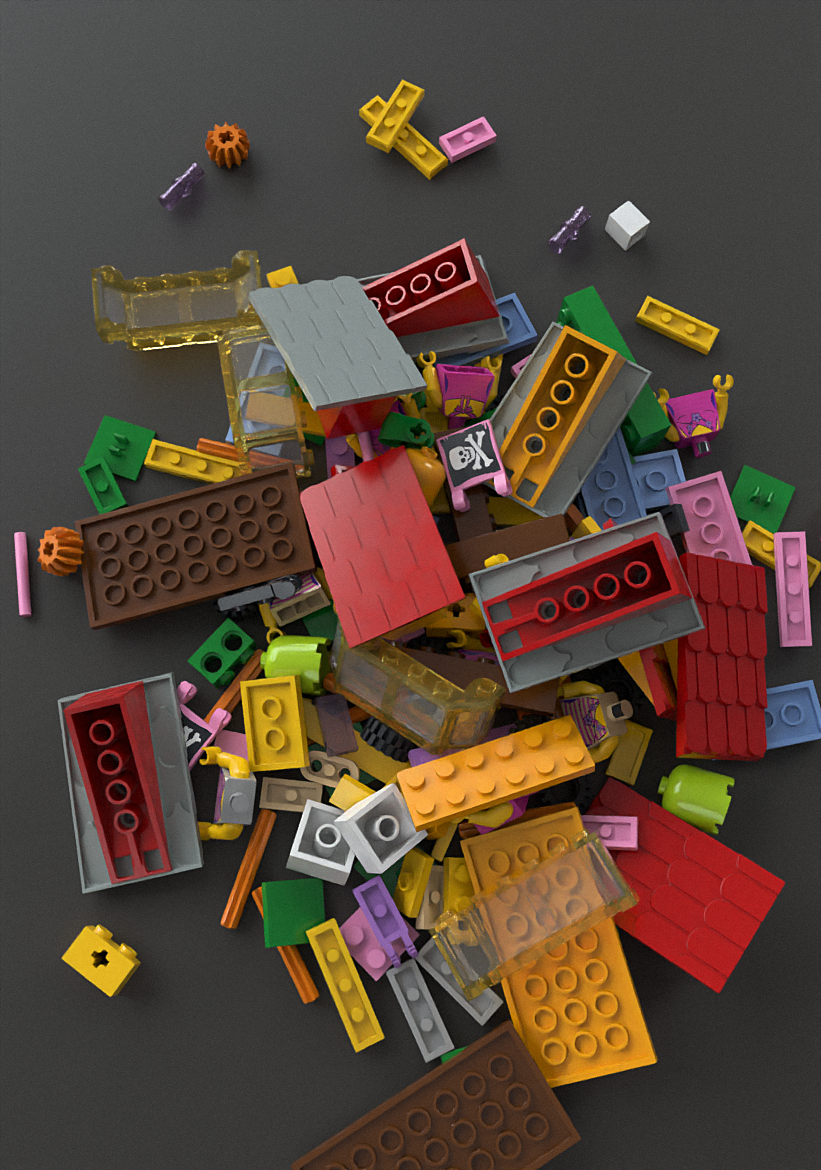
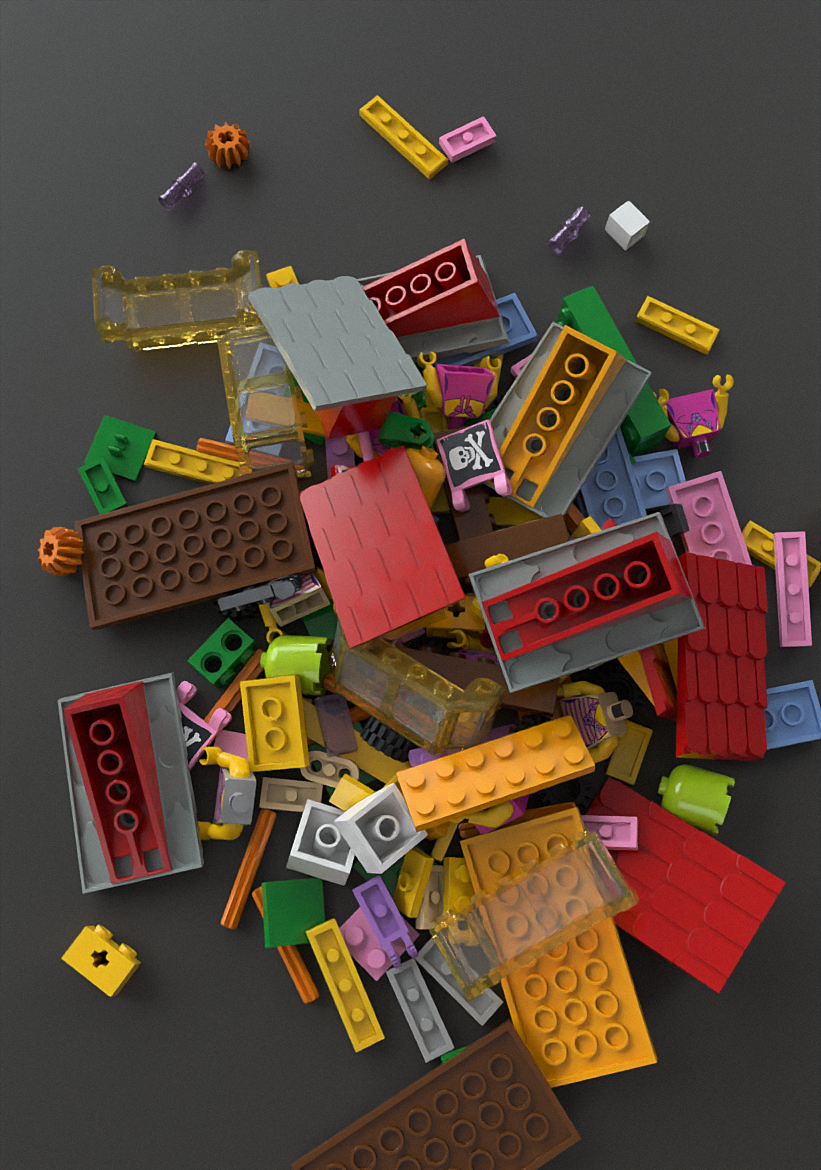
(22, 574): bright pink bar -> none
(395, 116): yellow tile -> none
(760, 498): green piece -> none

